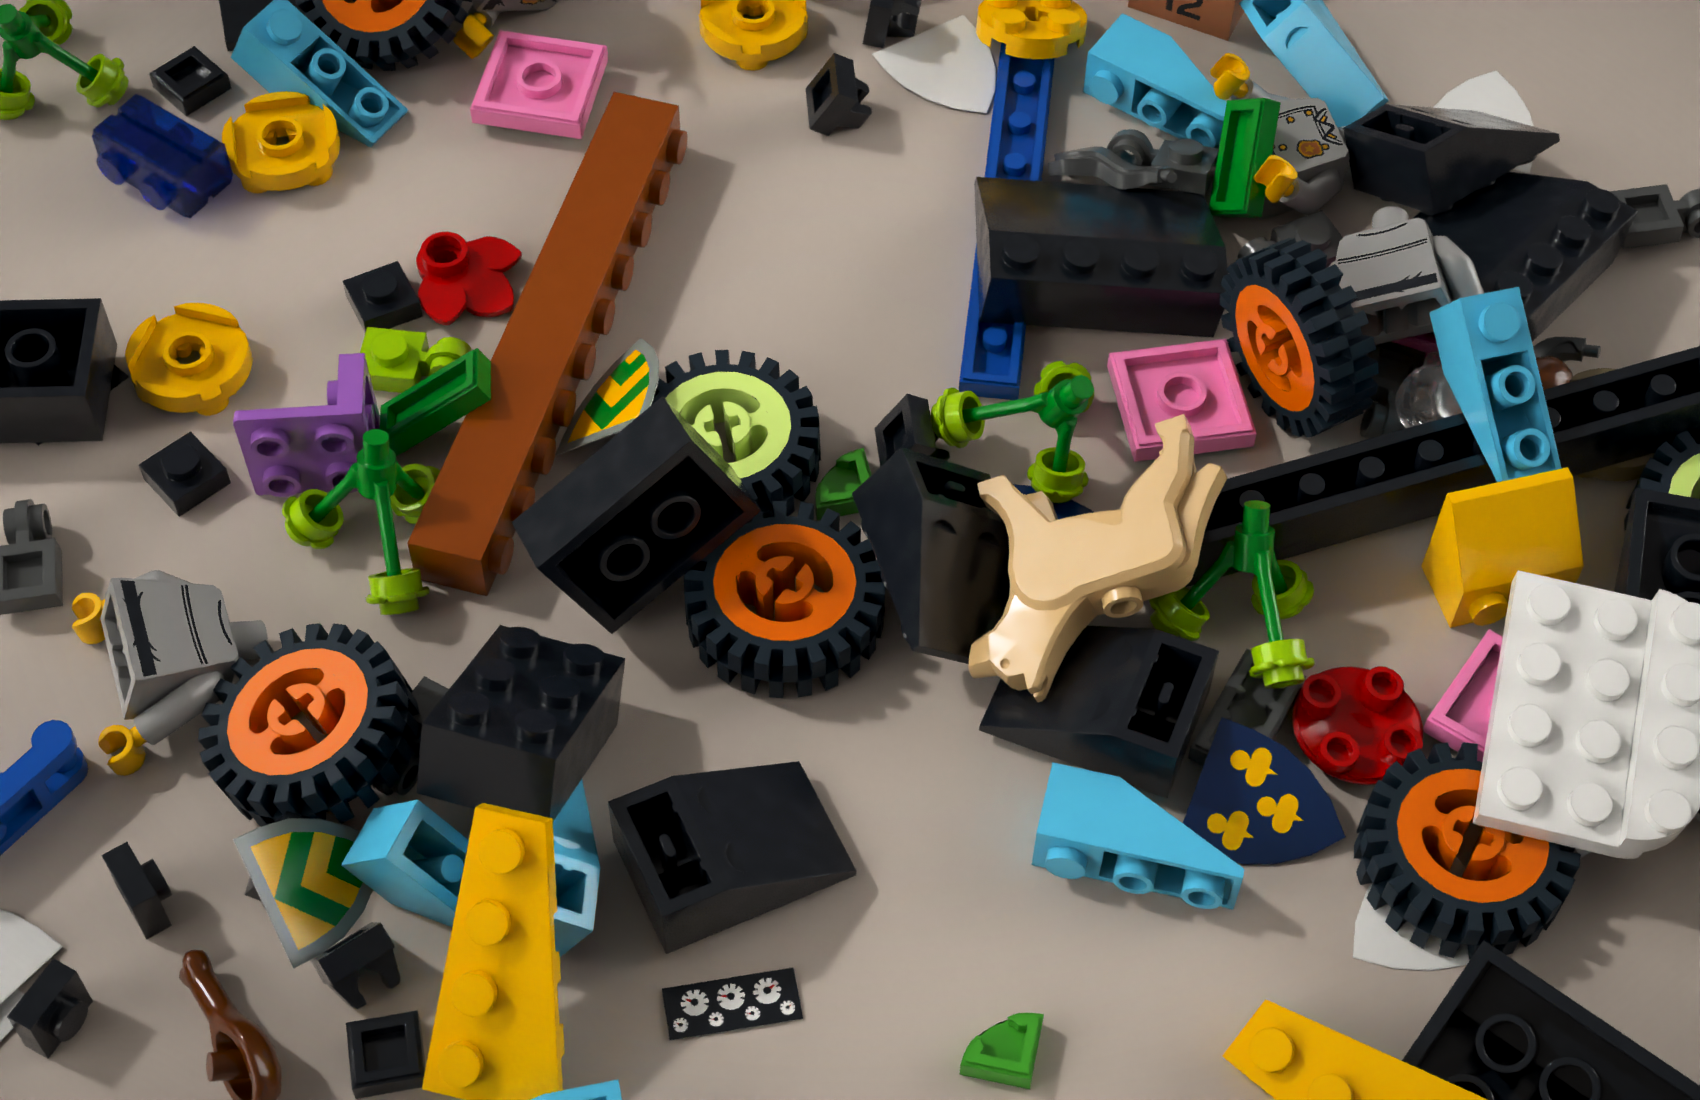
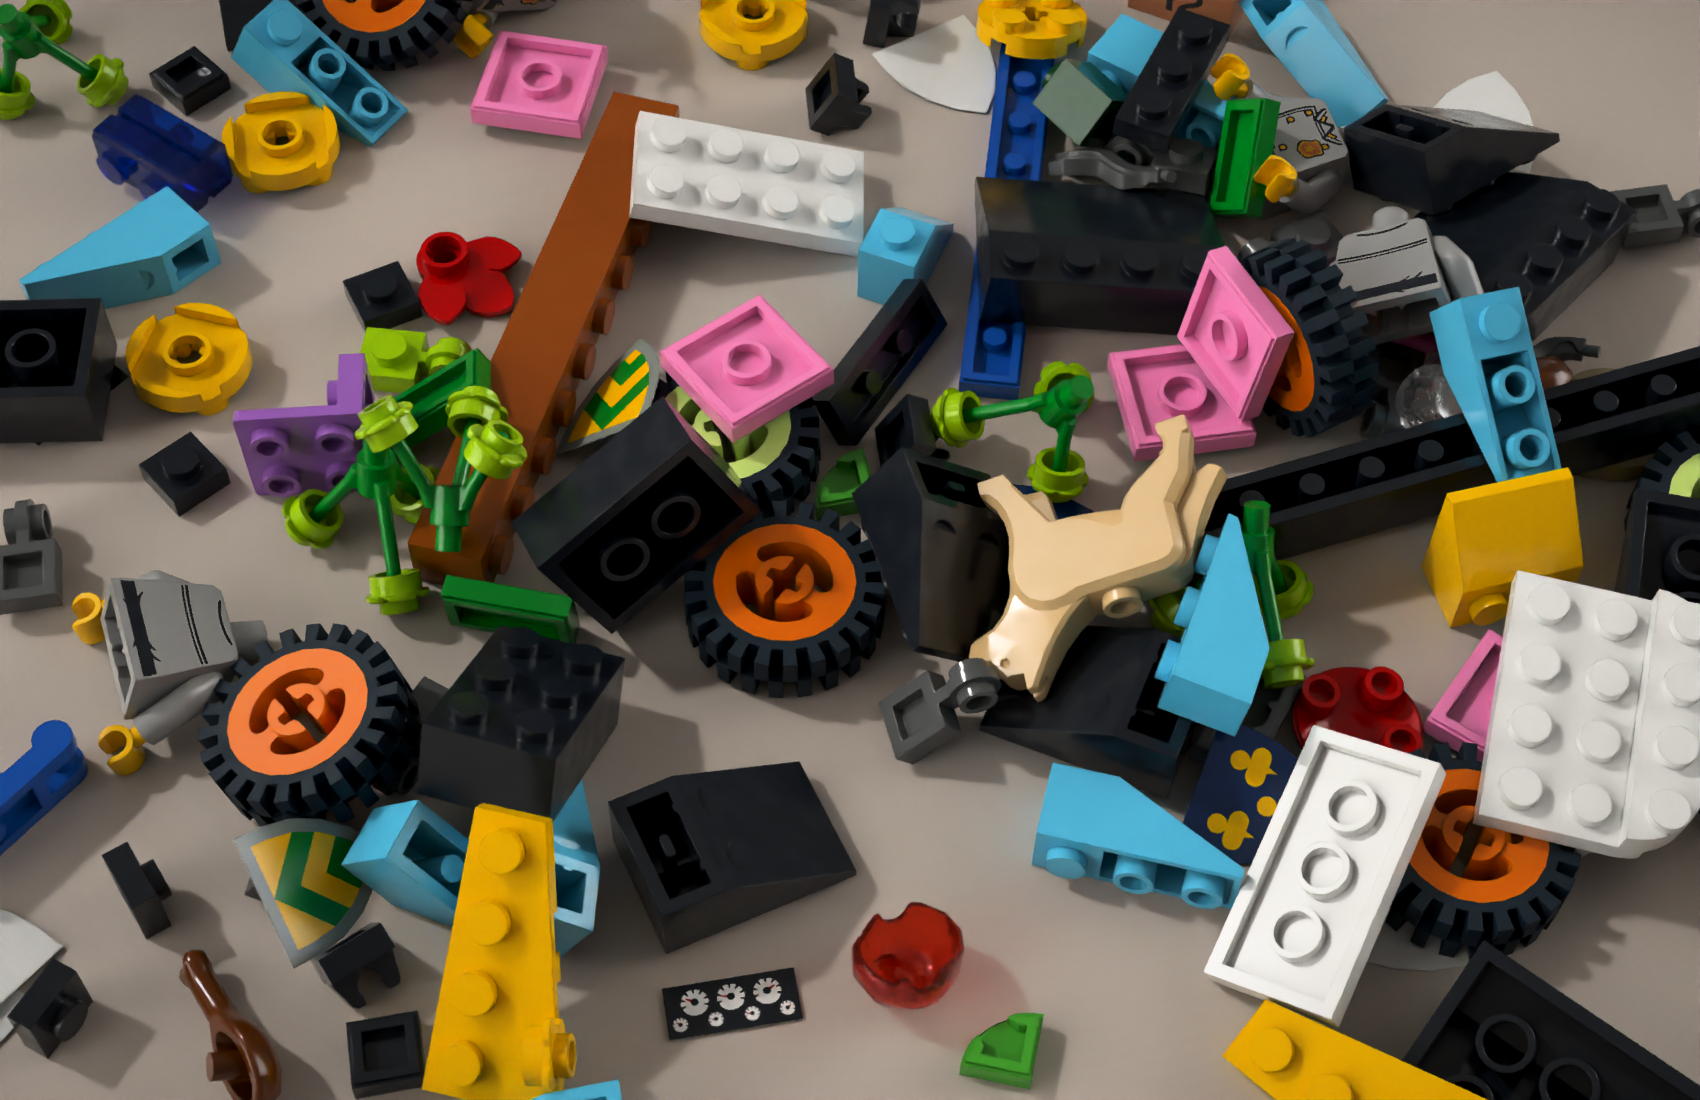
(132, 258): none -> medium azure slope
(486, 444): none -> lime plant
(489, 605): none -> green tile
(548, 1055): none -> yellow plate
(746, 368): none -> bright pink plate
(747, 184): none -> white plate
(880, 362): none -> black plate
(899, 248): none -> medium azure slope
(909, 957): none -> clear red hair
(923, 710): none -> dark grey plate
(1081, 102): none -> brick
(1171, 80): none -> black plate
(1224, 638): none -> medium azure slope
(1234, 333): none -> bright pink plate
(1325, 874): none -> white plate

